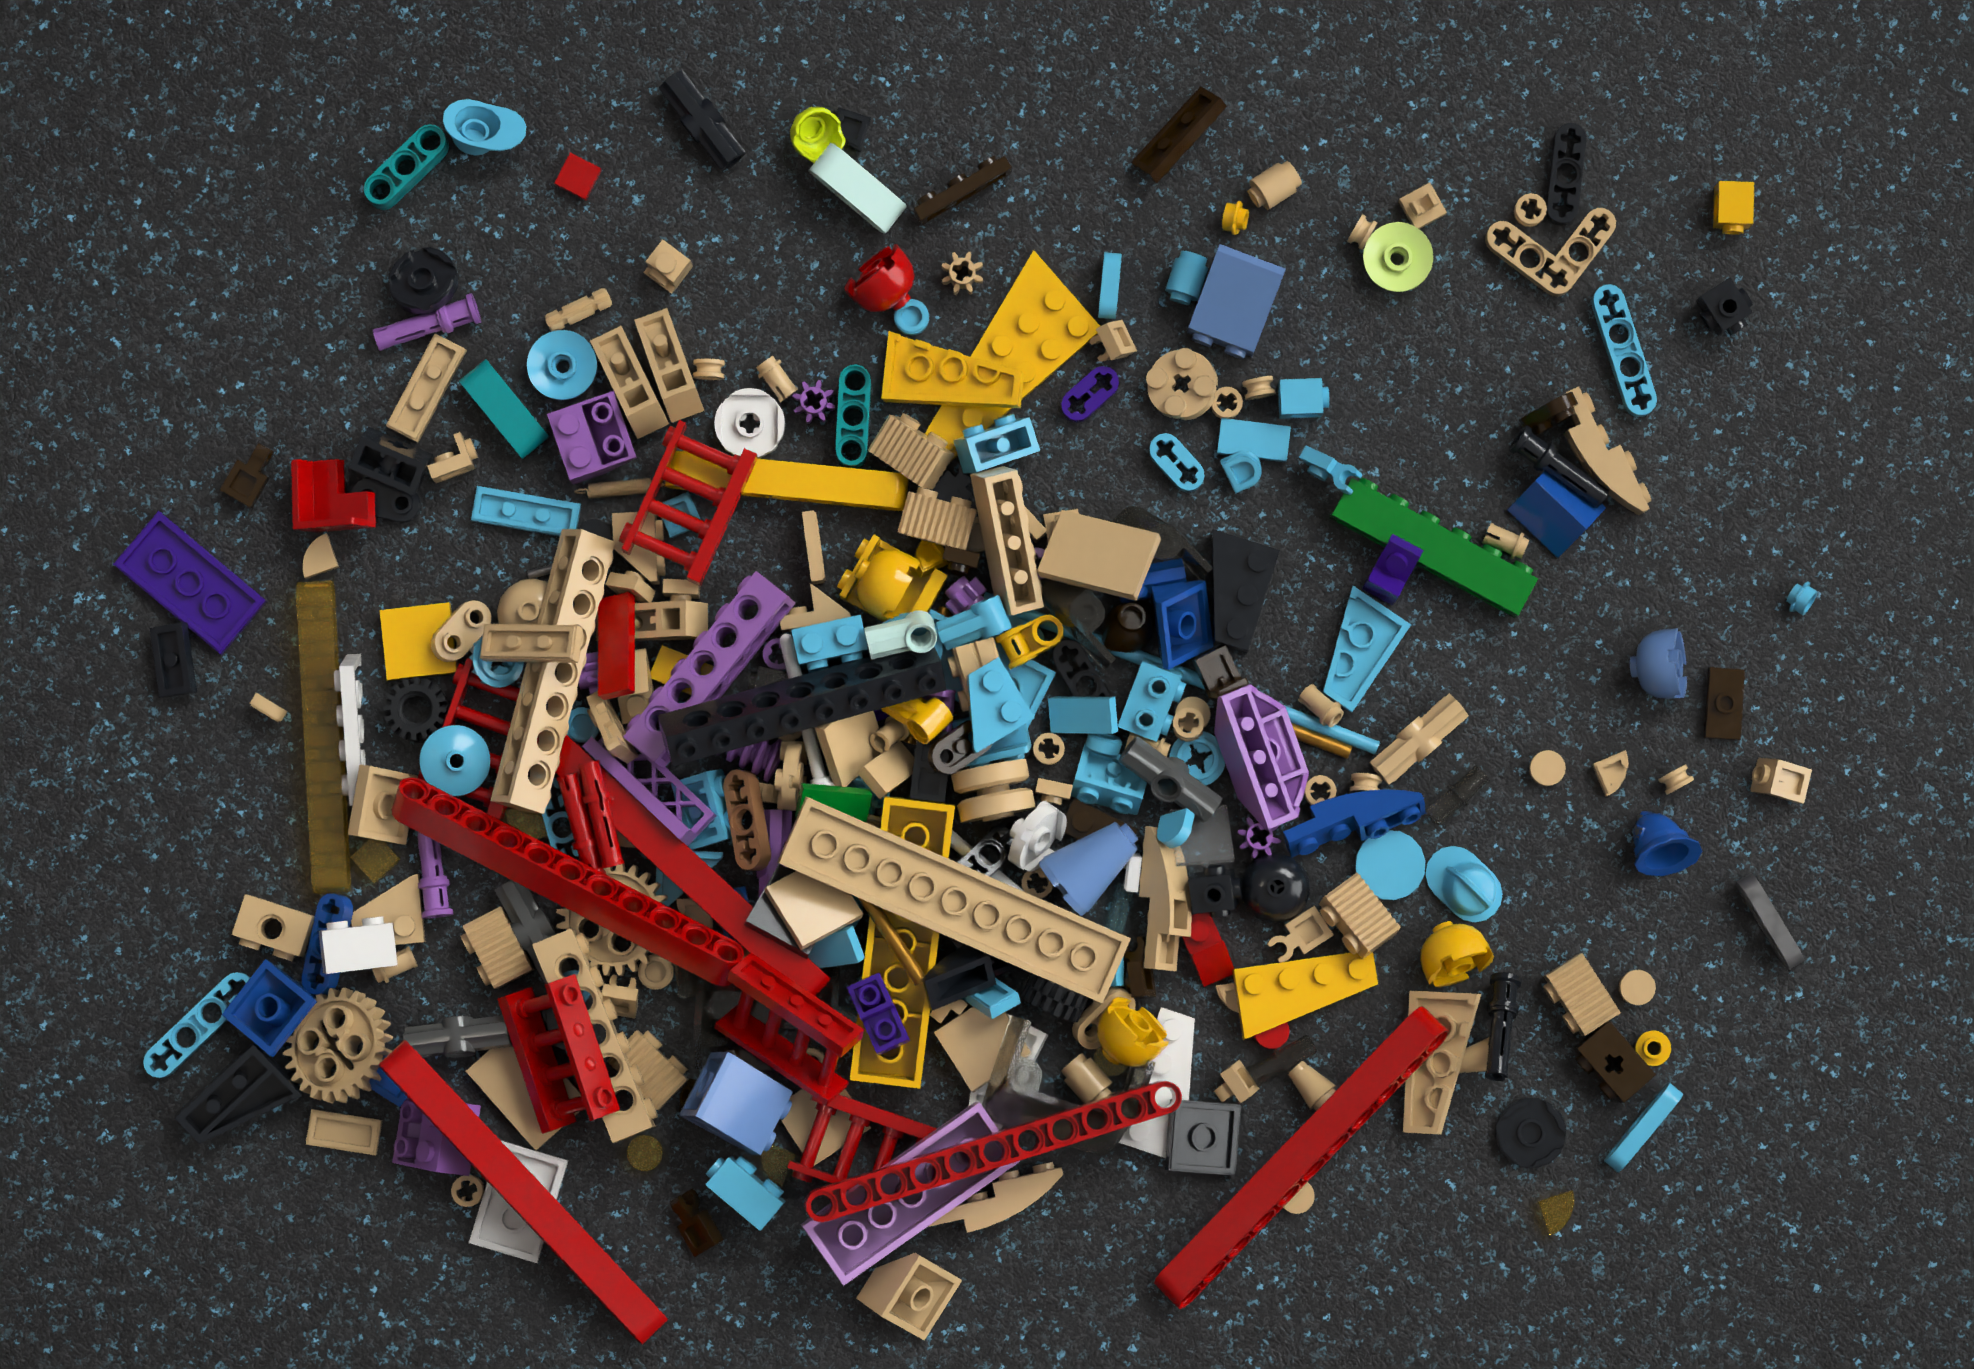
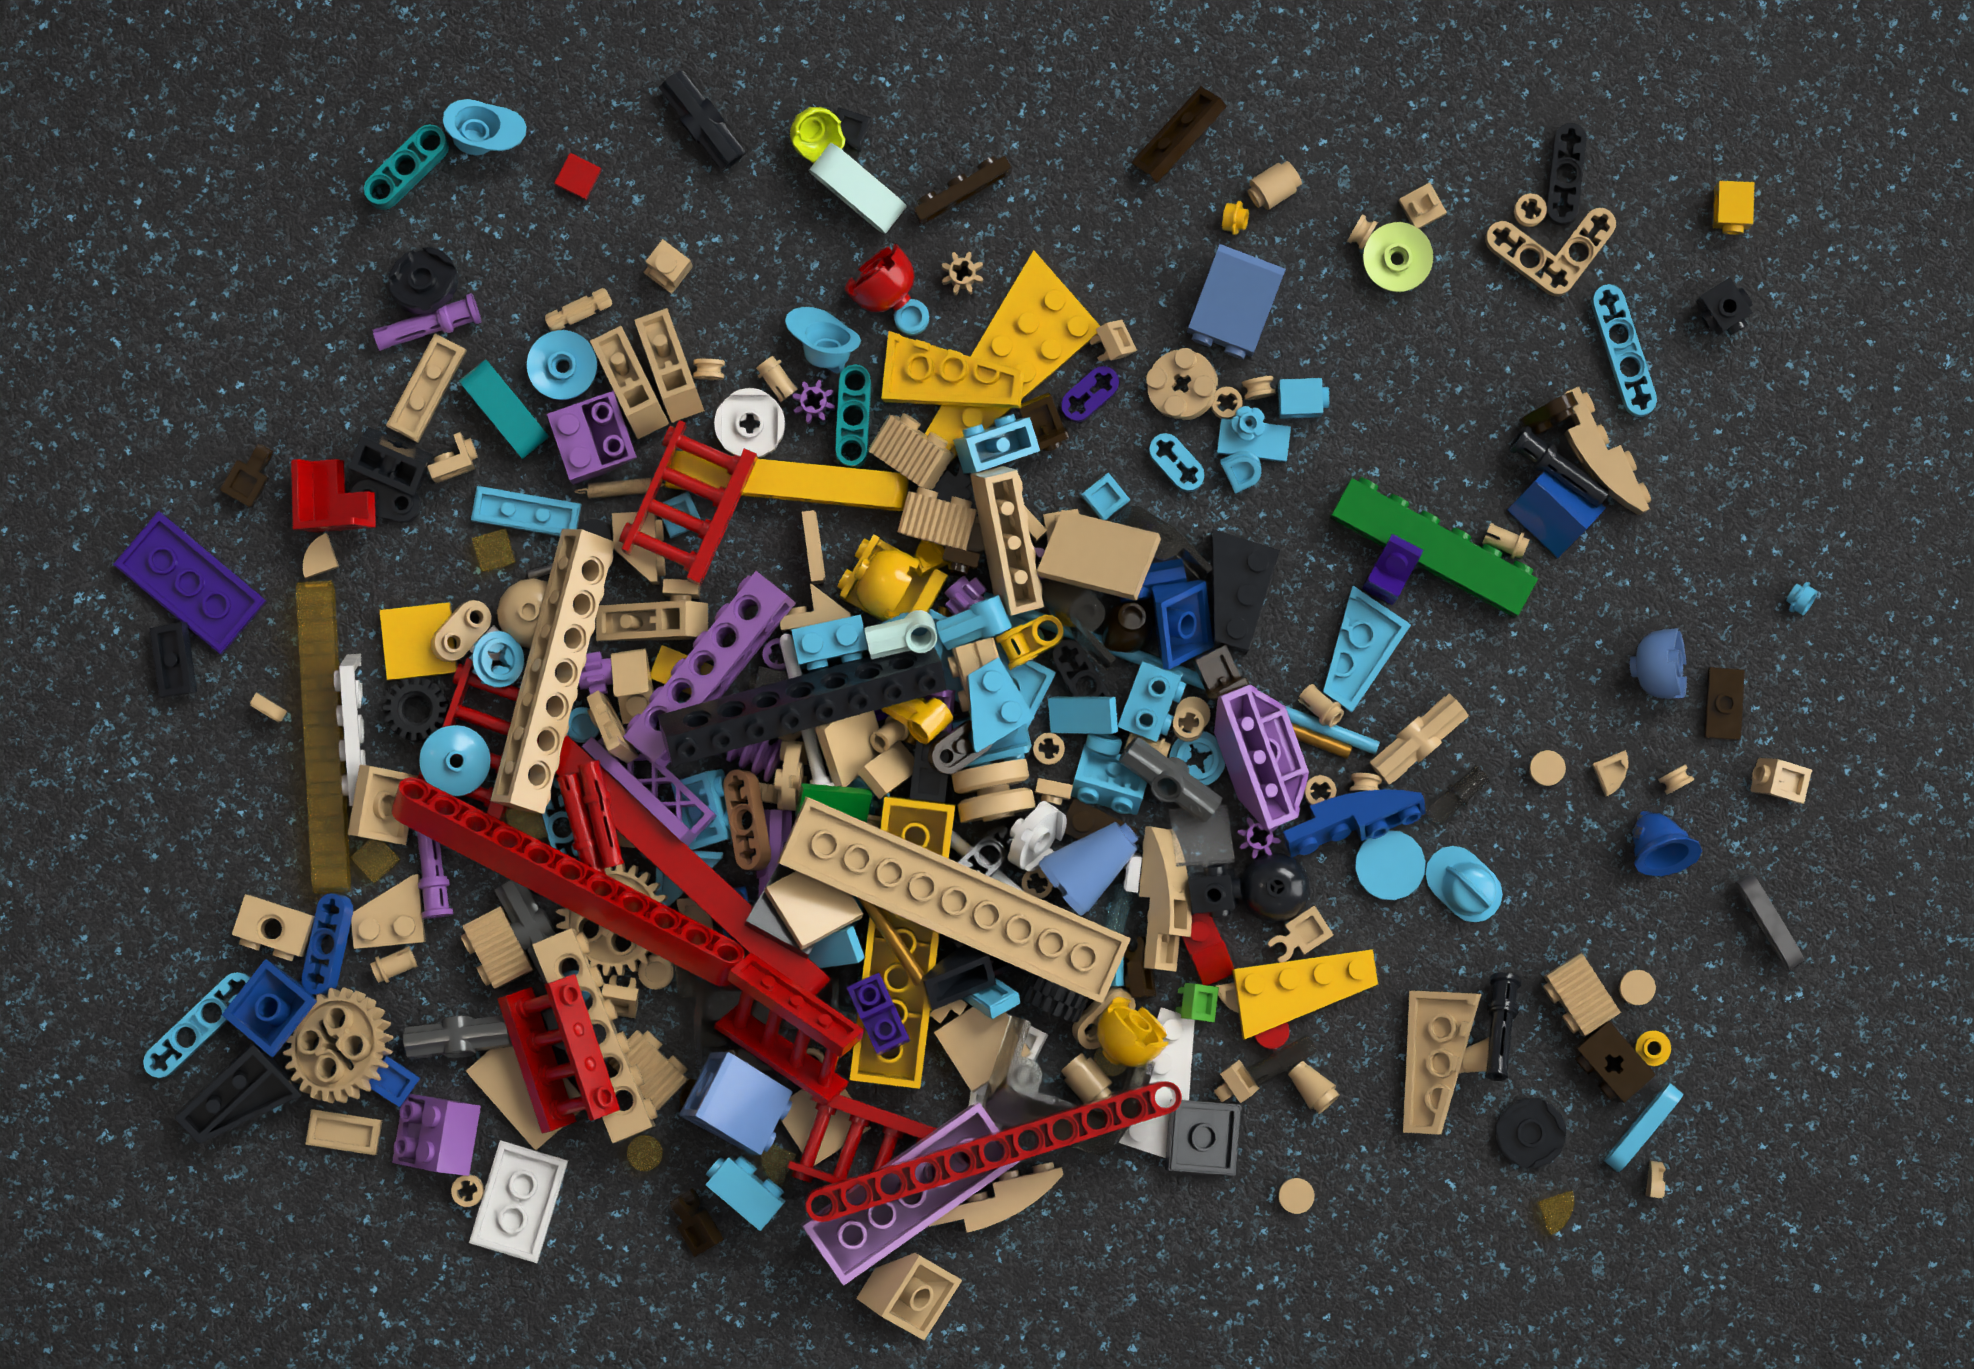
(358, 946): white brick -> none
(493, 550): none -> clear yellow tile
(522, 1191): red beam -> none
(531, 643): tan tile -> none
(616, 646): red tile -> none
(632, 583): tan plate -> none
(823, 337): none -> medium azure piece
(1045, 421): none -> dark brown bracket
(1105, 497): none -> medium azure tile
(1109, 285): medium azure beam -> none
(1175, 827): medium azure tile -> none
(1187, 277): medium azure brick -> none
(1198, 1002): none -> bright green tile
(1246, 413): none -> medium azure plate
(1301, 1157): red beam -> none
(1324, 466): medium azure plate -> none
(1358, 916): tan brick -> none
(1453, 952): yellow cylinder -> none
(1655, 1182): none -> tan tile

